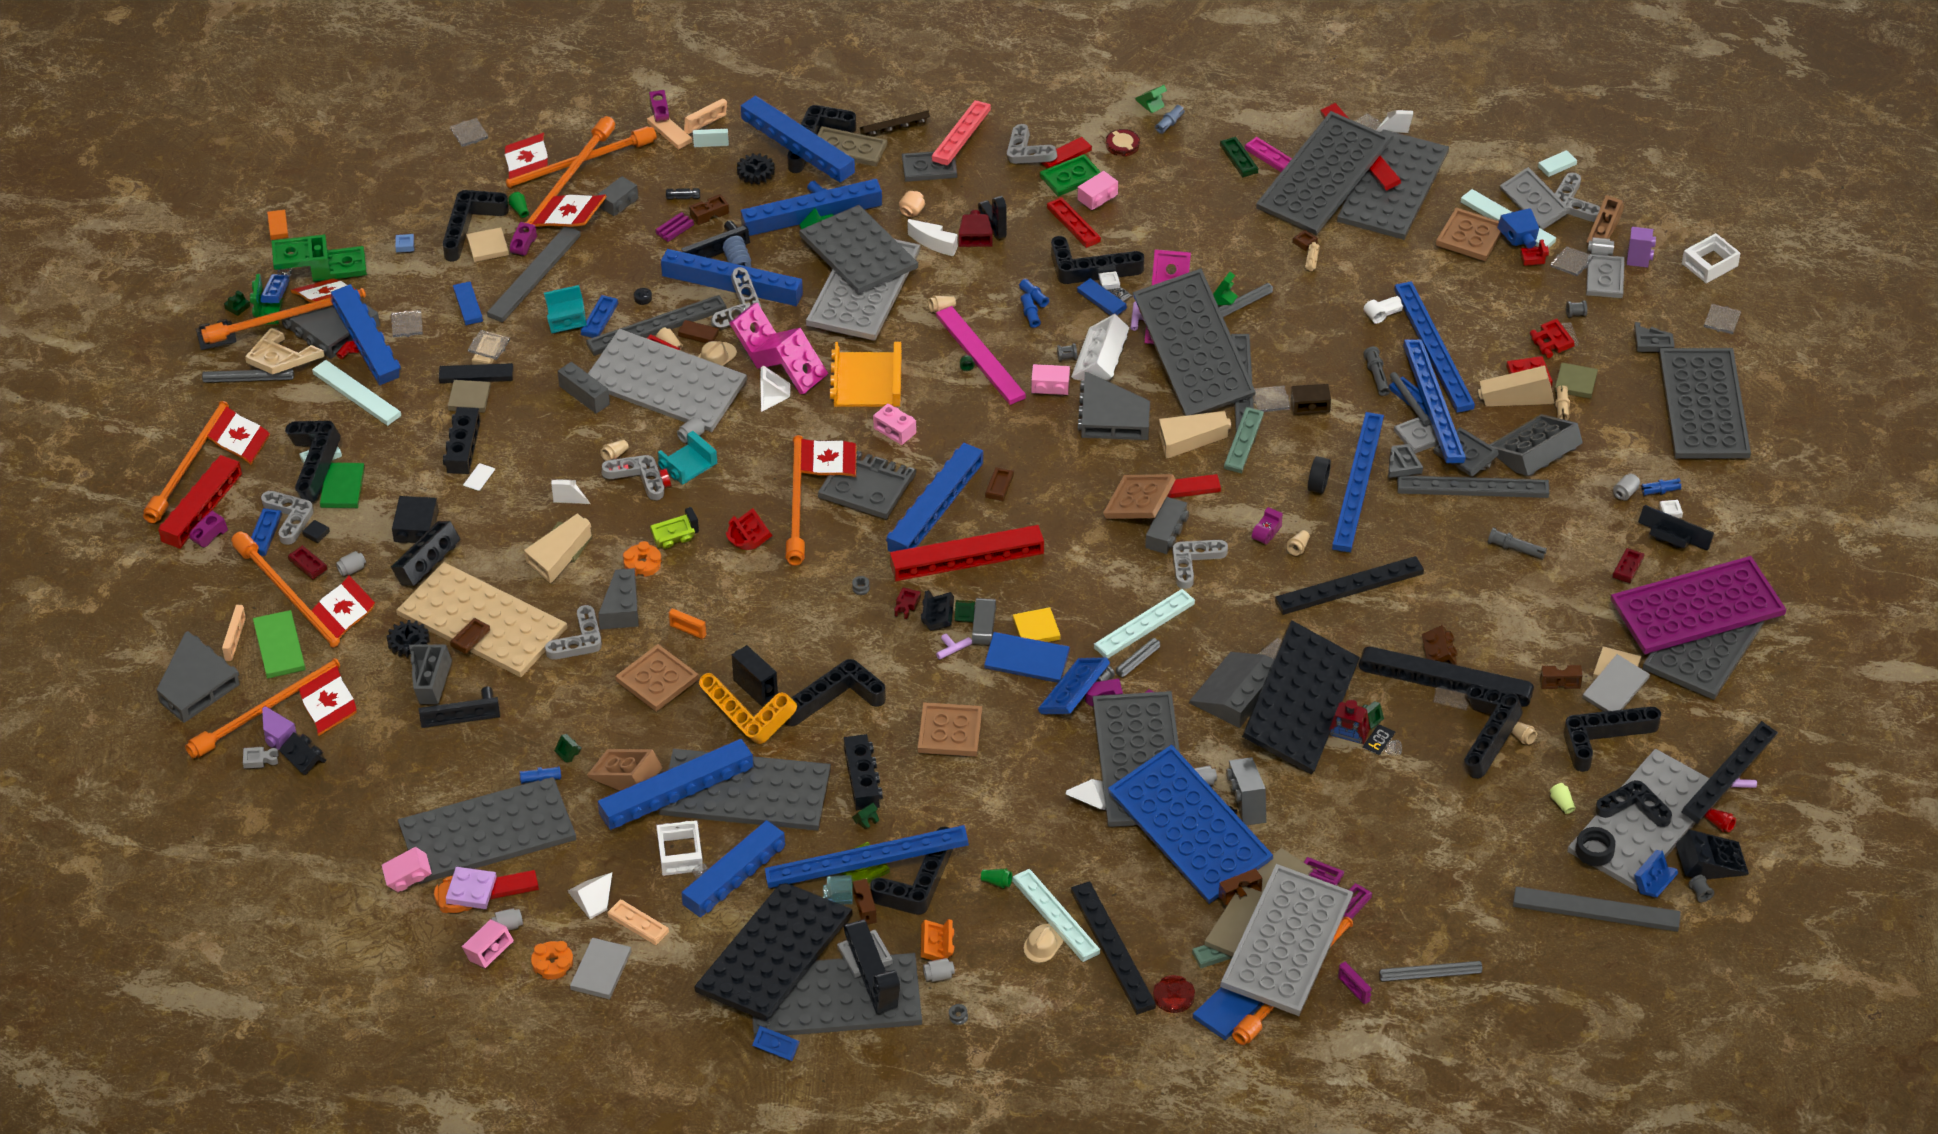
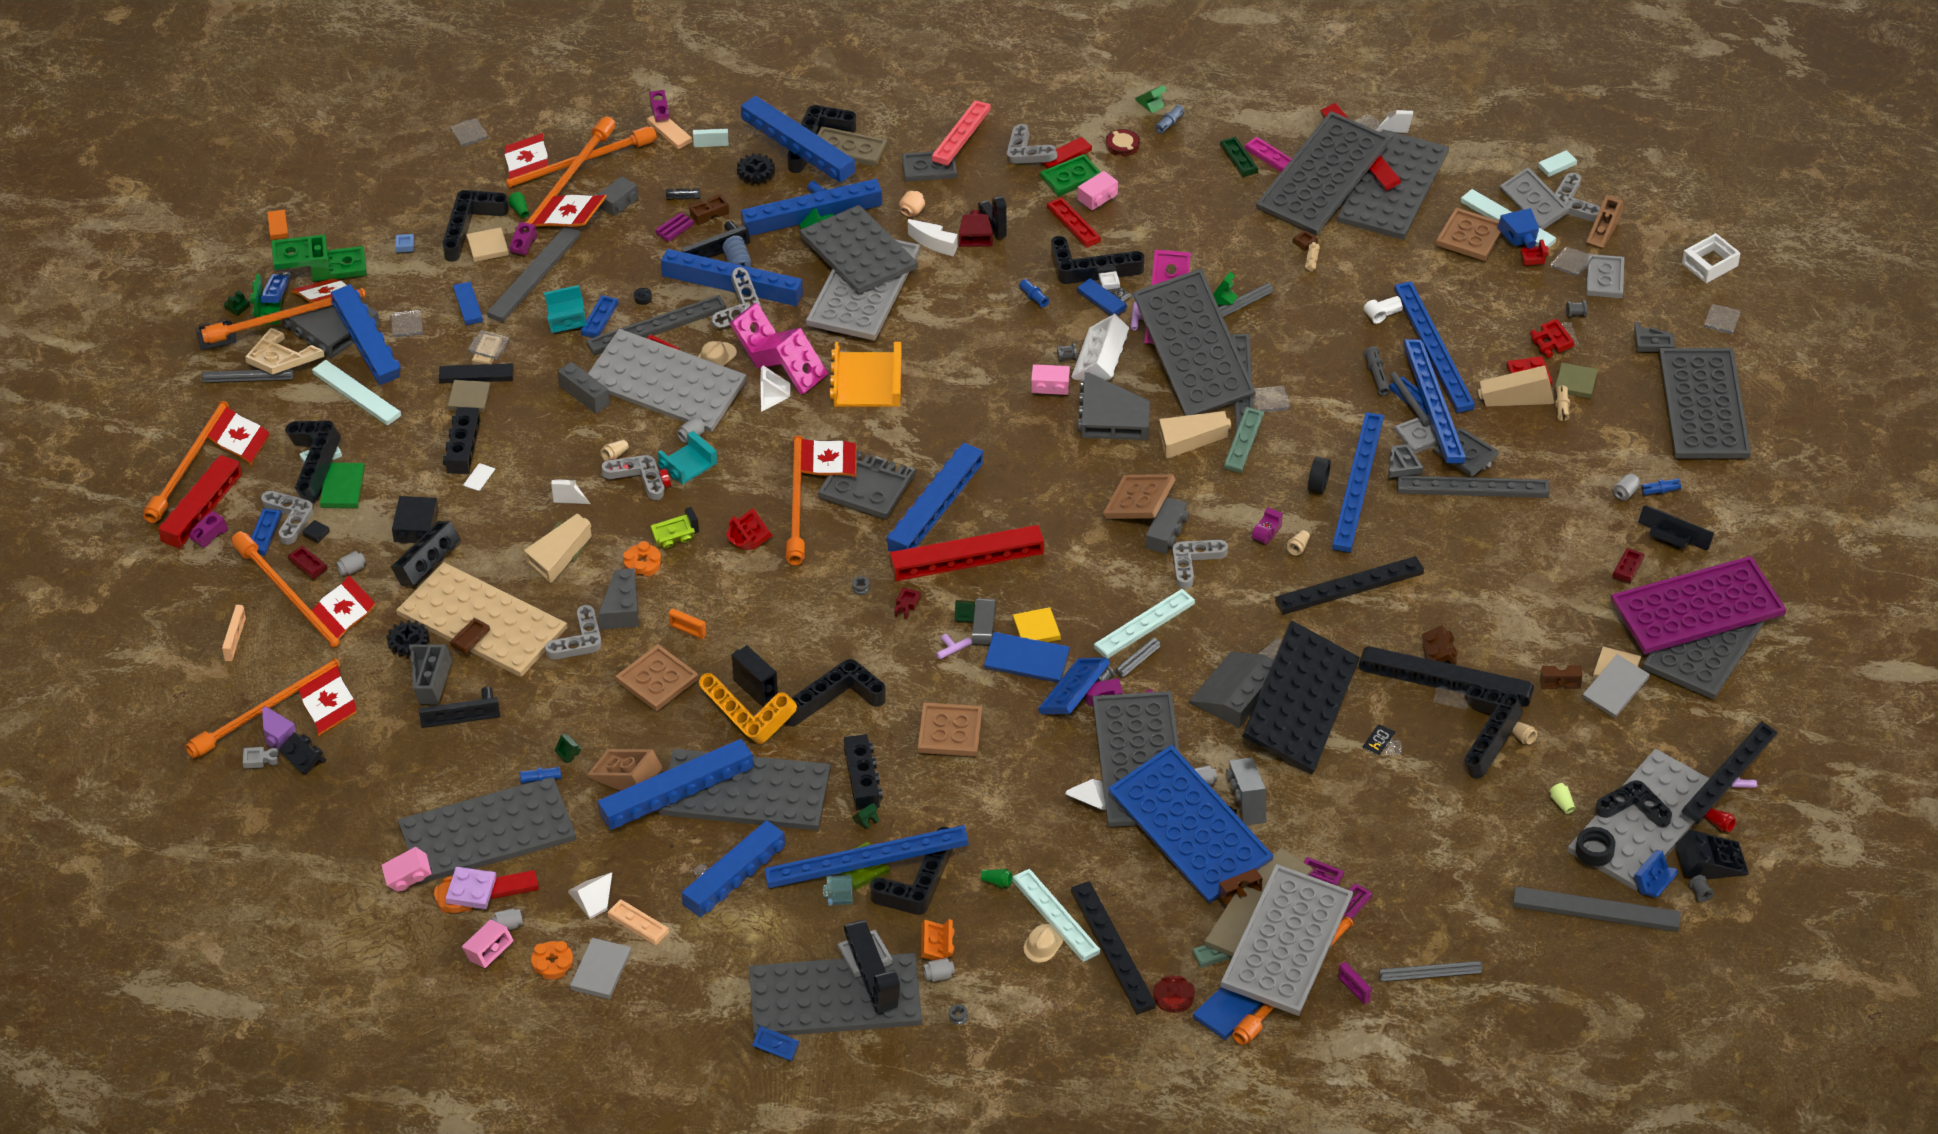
(195, 679): dark grey slope -> none
(279, 644): bright green tile -> none
(348, 347): red arm -> none
(668, 336): tan cone -> none
(683, 862): white window -> none
(698, 332): reddish brown tile -> none
(705, 116): light nougat tile -> none
(773, 951): black plate -> none
(864, 901): reddish brown piece -> none
(889, 124): dark brown plate -> none
(894, 424): bright pink brick -> none
(937, 610): black bracket -> none
(939, 303): tan cone -> none
(967, 363): dark green hinge -> none
(982, 356): dark pink tile -> none
(999, 484): reddish brown tile -> none
(1030, 310): blue pin -> none
(1195, 486): red tile -> none
(1310, 399): dark brown brick -> none
(1350, 722): dark red torso -> none
(1375, 714): dark green tile -> none
(1509, 541): dark grey pin -> none
(1537, 443): dark grey slope -> none
(1585, 727): black beam -> none
(1601, 246): light grey brick -> none
(1640, 247): medium lavender brick -> none
(1671, 507): white tile -> none

